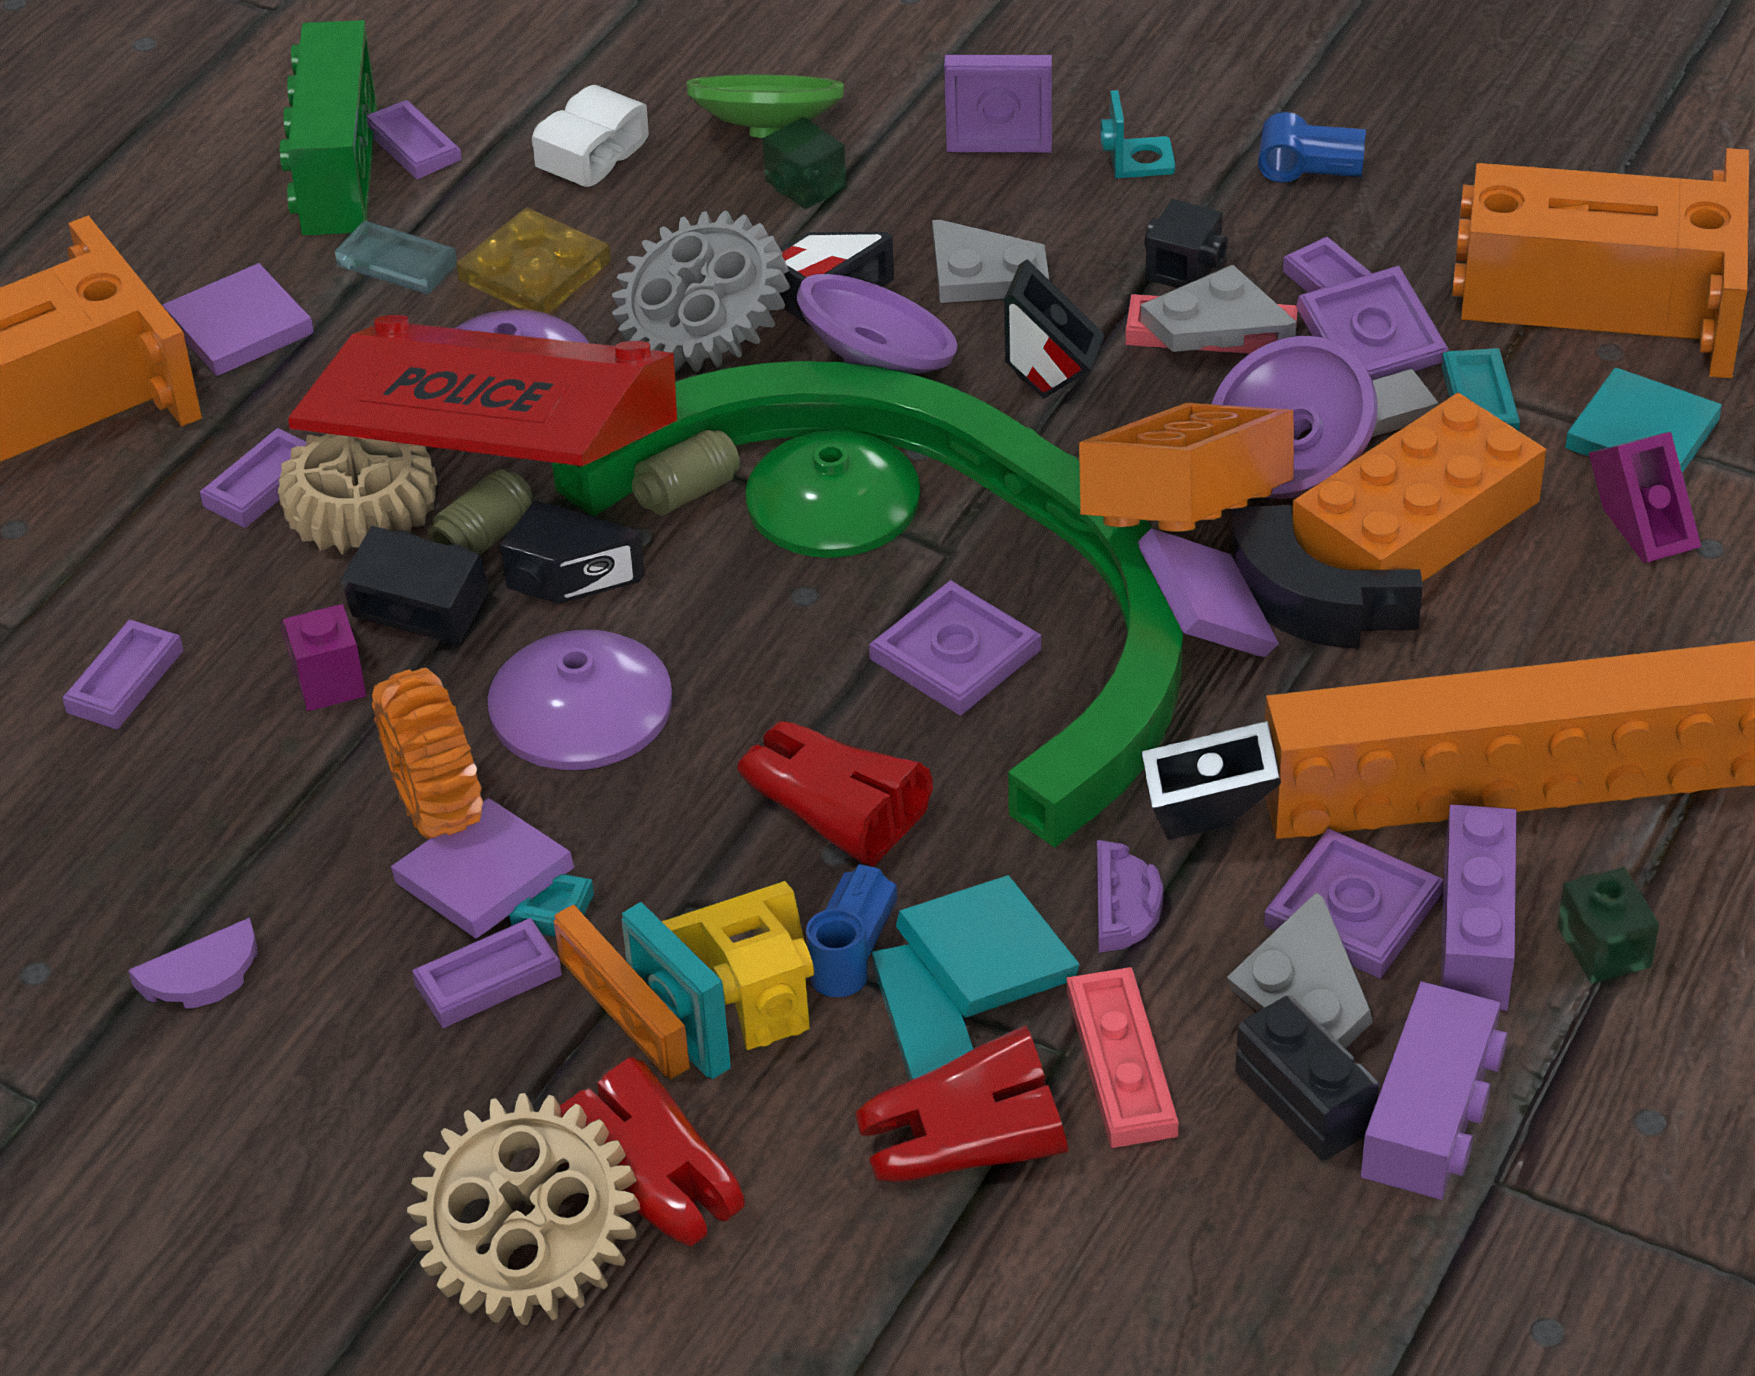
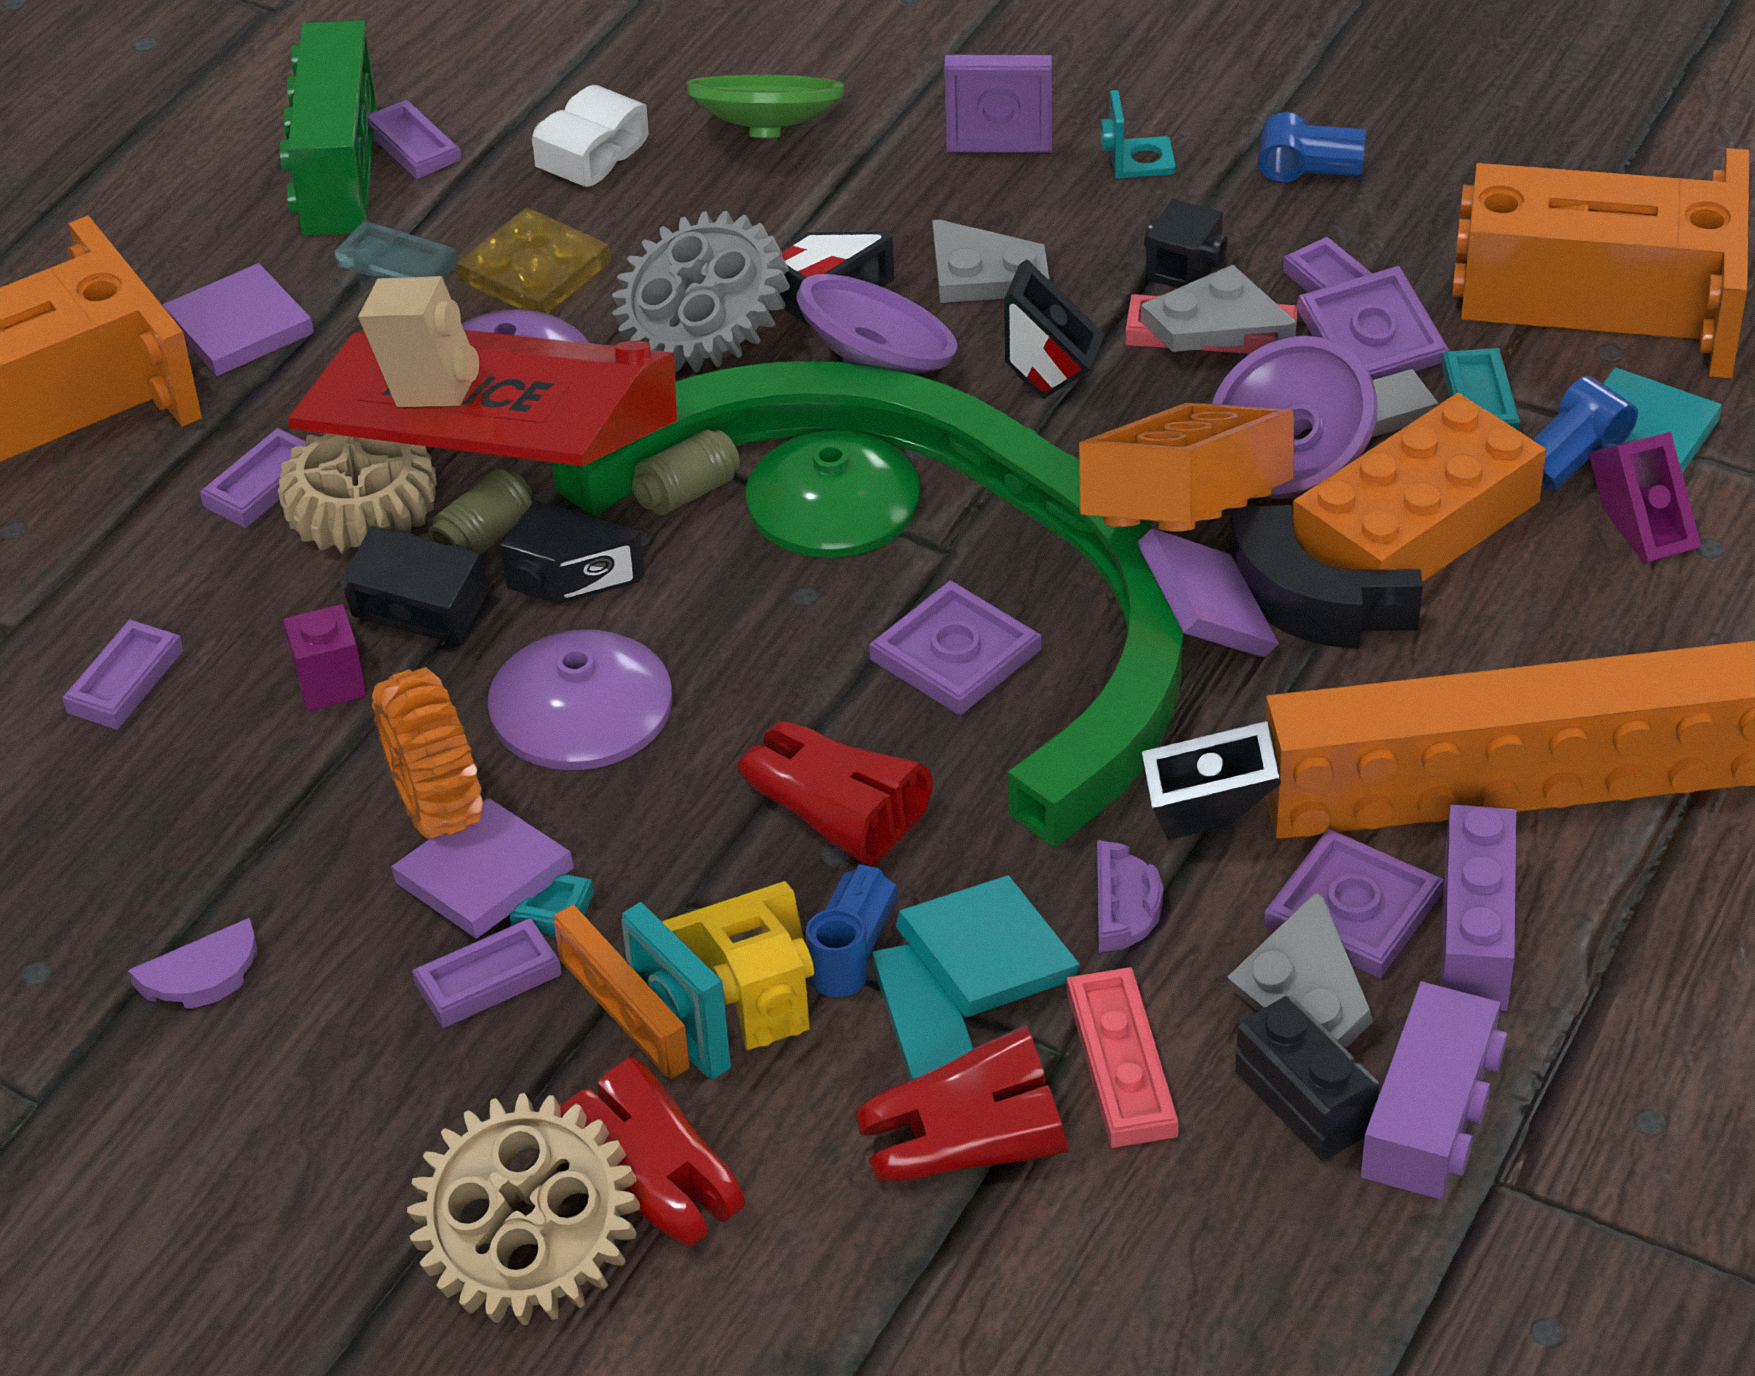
(419, 341): none -> tan brick
(804, 163): clear green brick -> none
(1587, 420): none -> blue piece
(1607, 924): clear green brick -> none

